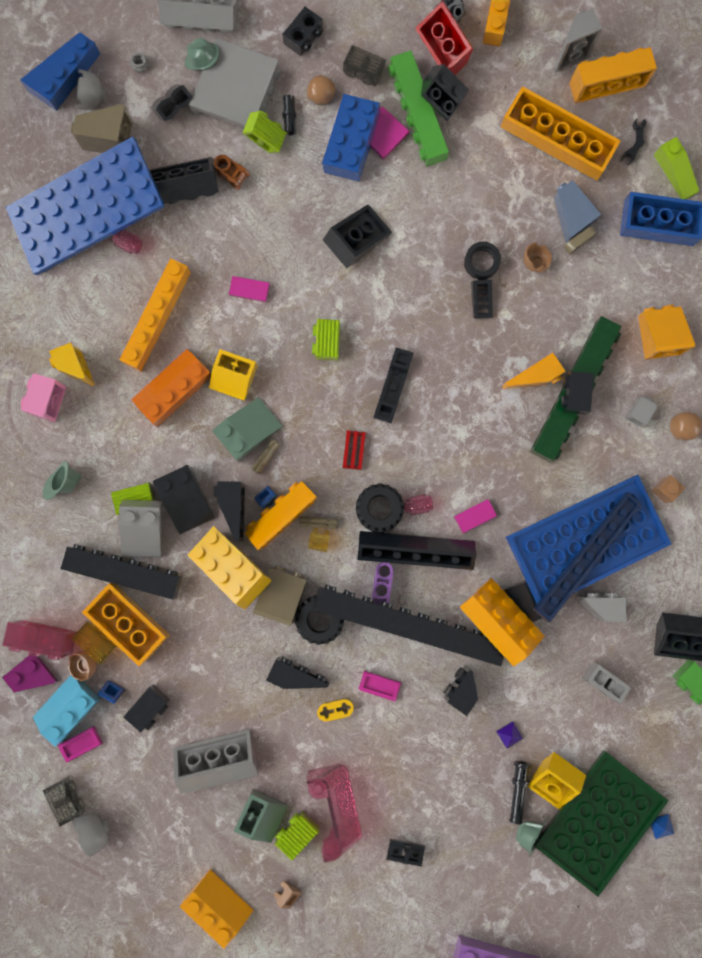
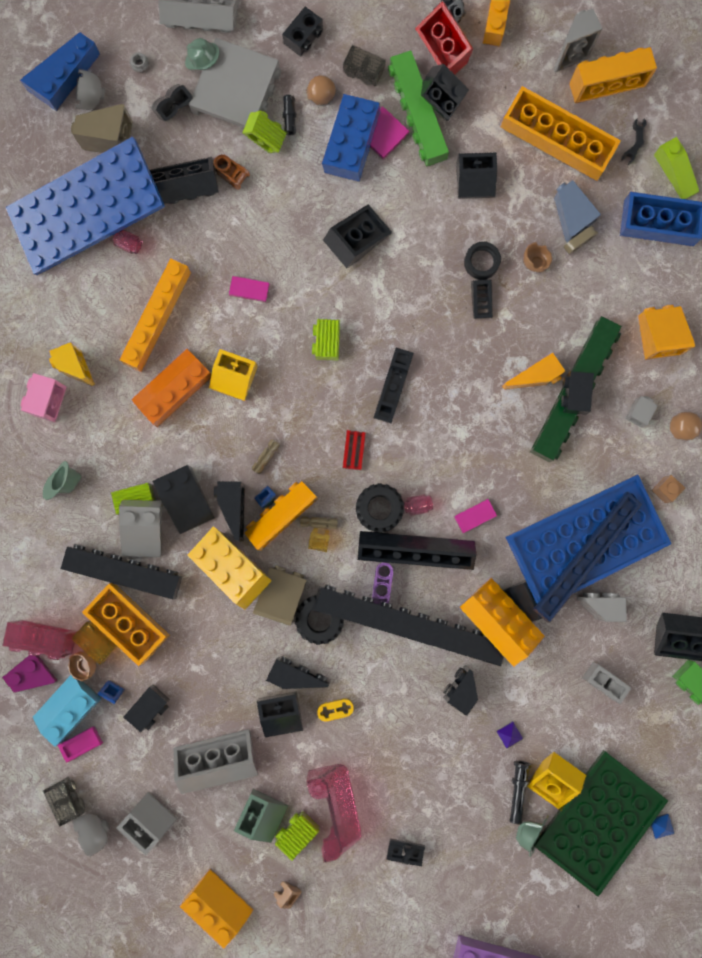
(146, 823): none -> light grey slope
(247, 429): sand green slope -> none
(280, 714): none -> black slope
(379, 685): dark pink tile -> none
(476, 175): none -> black slope

